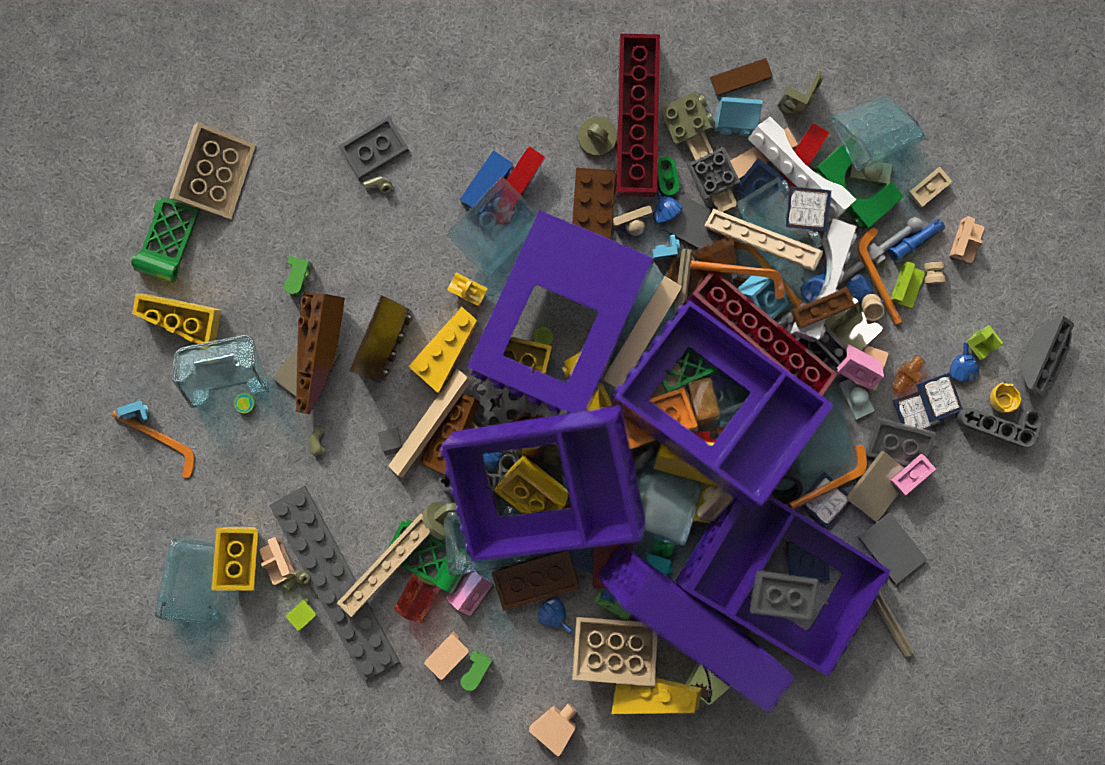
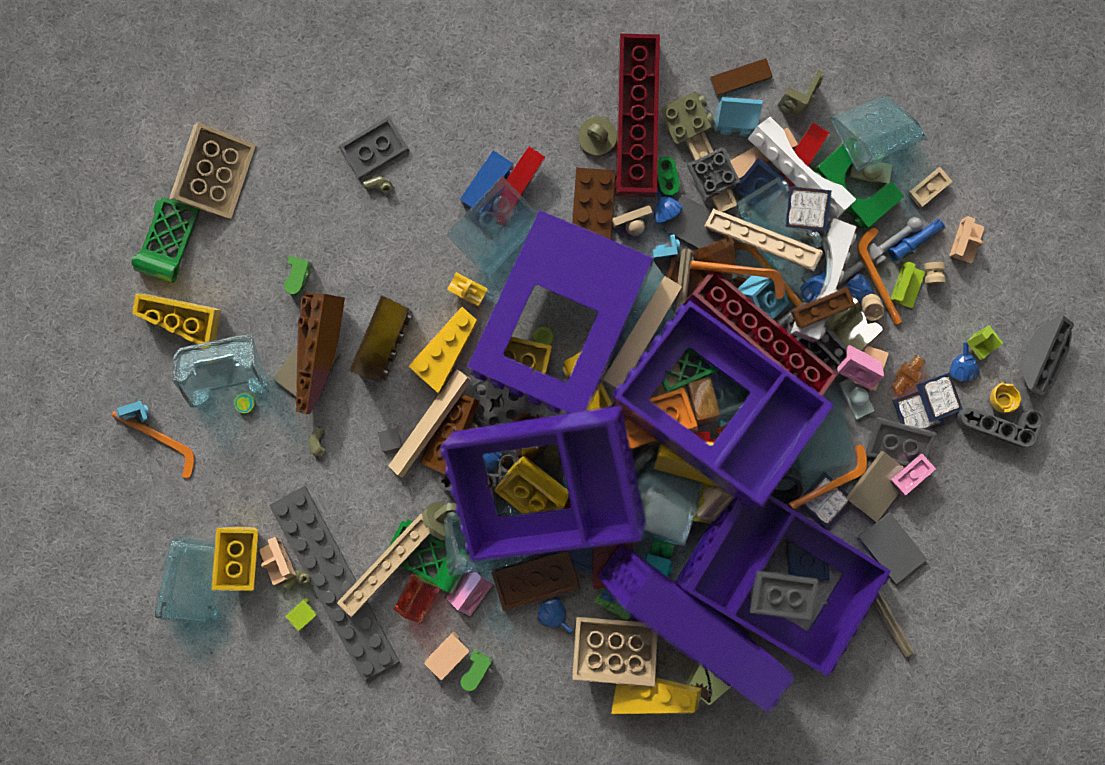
(554, 728): light nougat torso -> none

